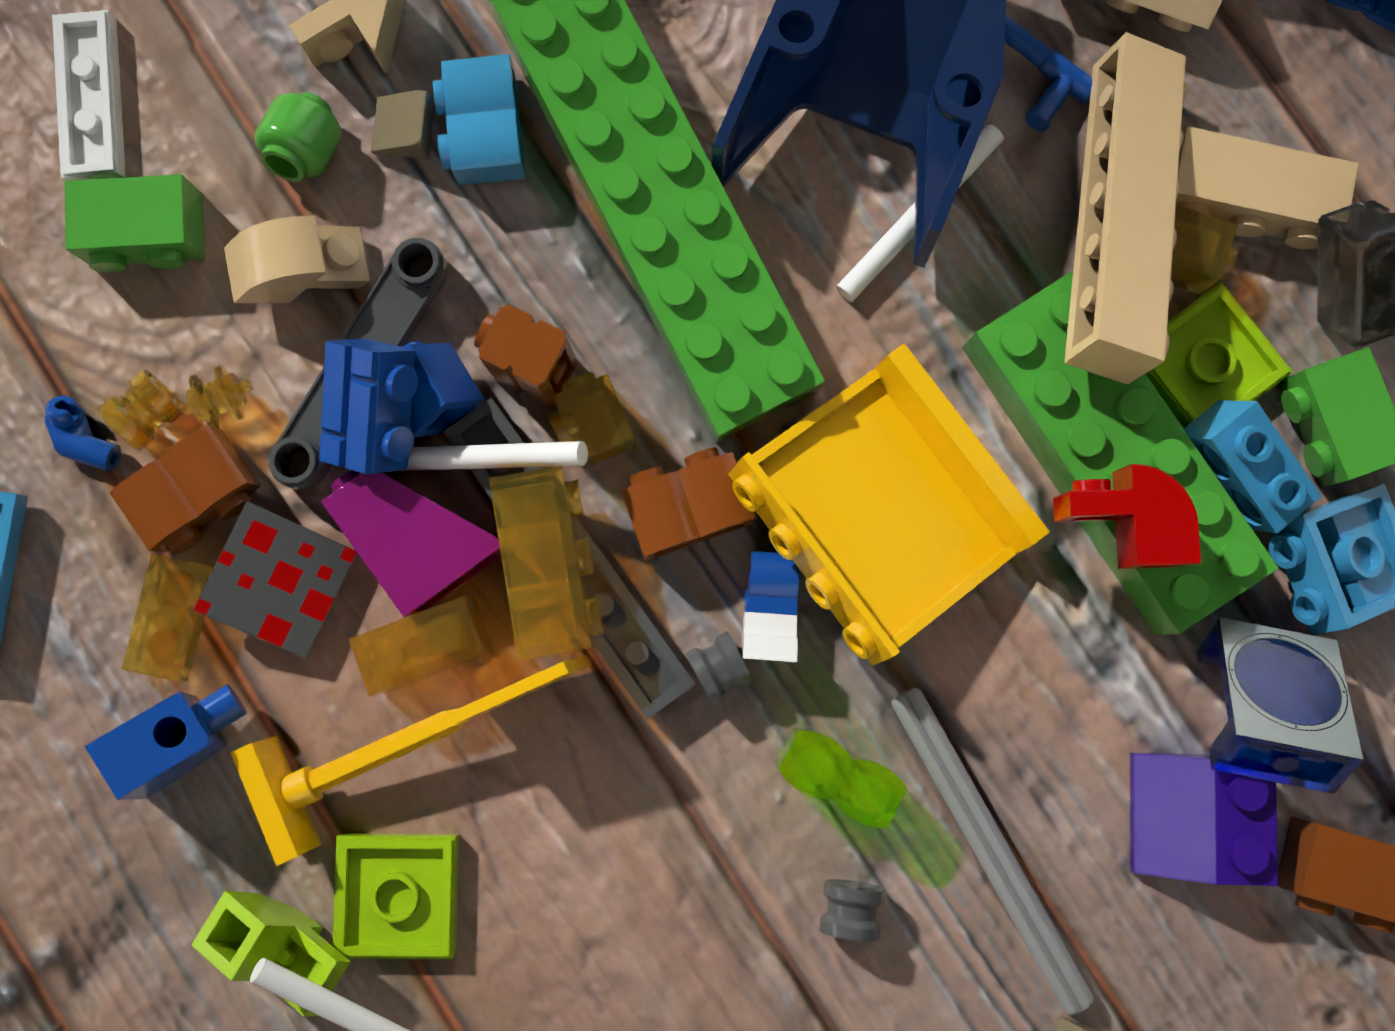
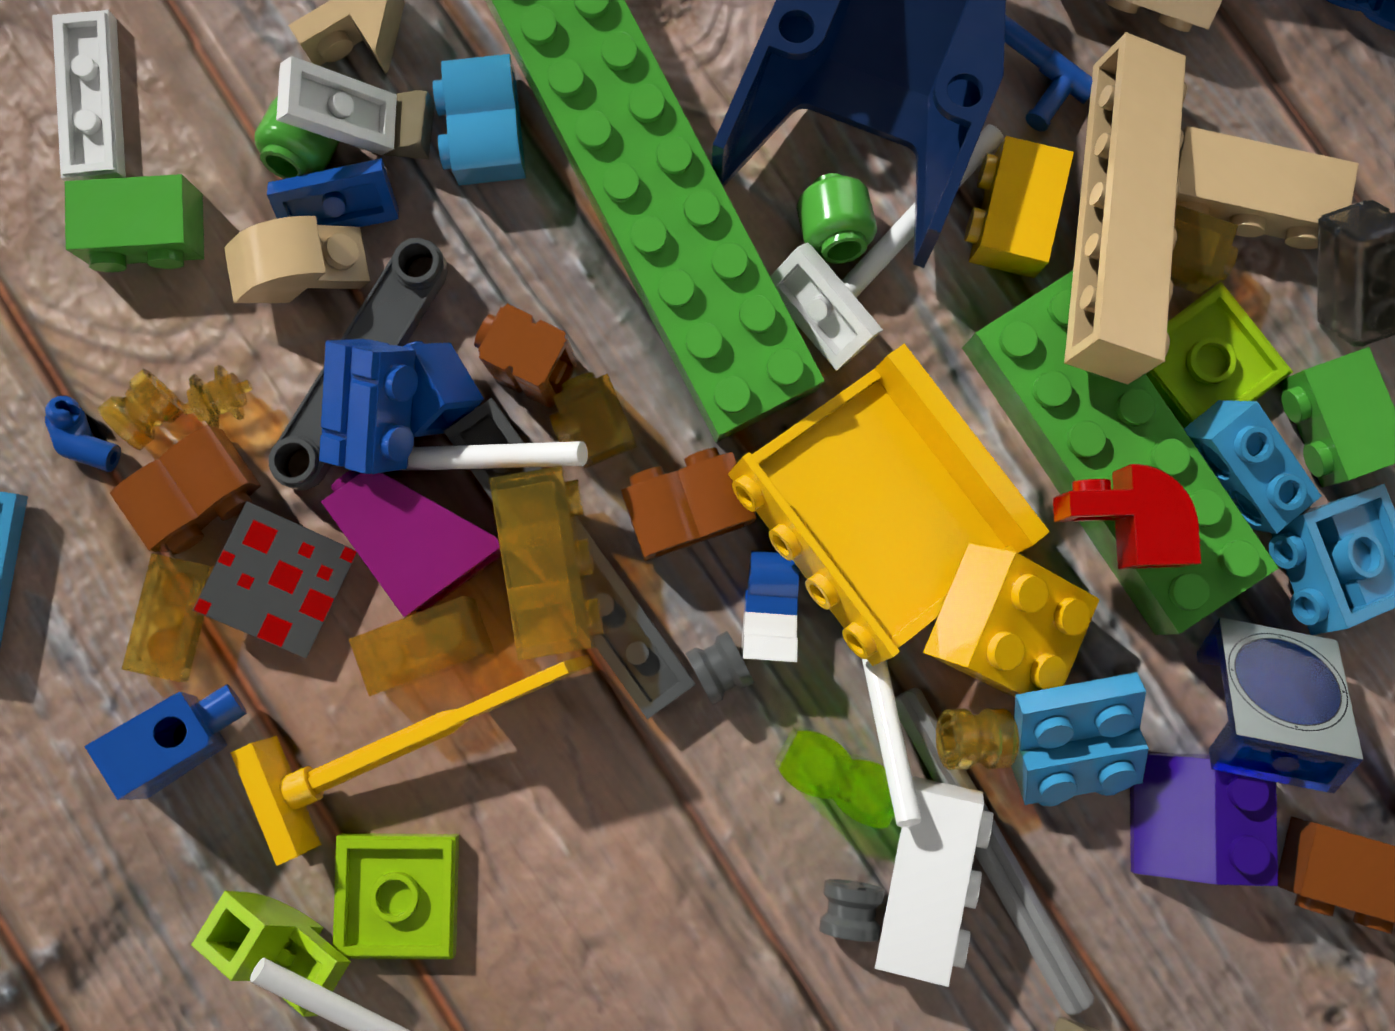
(336, 106): none -> white plate
(337, 196): none -> blue plate
(824, 306): none -> white plate
(837, 217): none -> bright green head
(892, 744): none -> white bar
(934, 884): none -> white brick
(981, 738): none -> clear yellow wheel
(1010, 622): none -> yellow brick
(1019, 206): none -> yellow brick
(1080, 739): none -> dark azure plate

